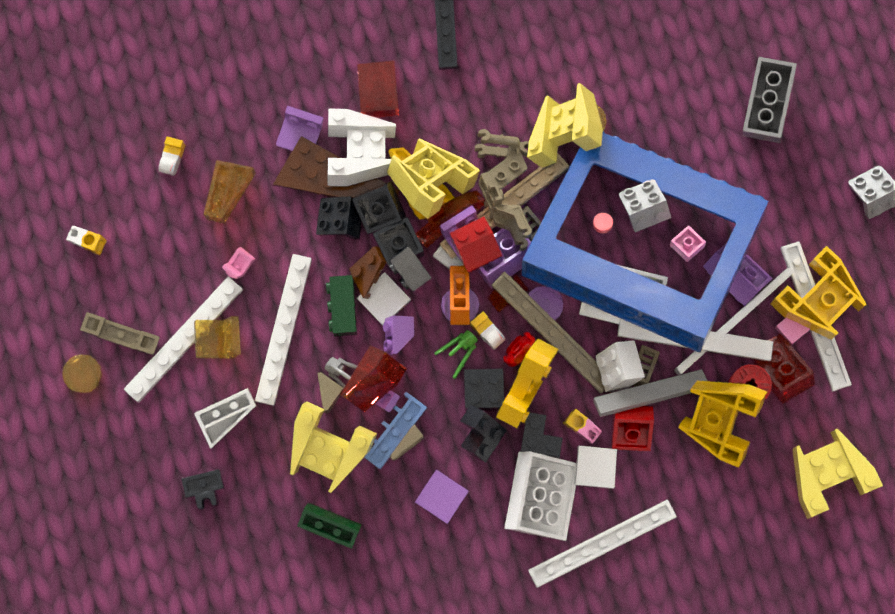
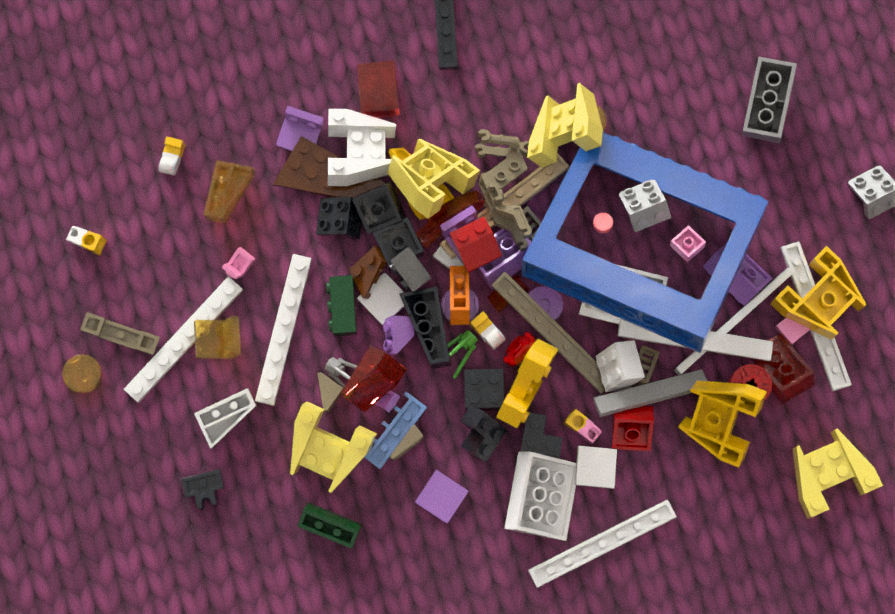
(427, 318): none -> black wedge

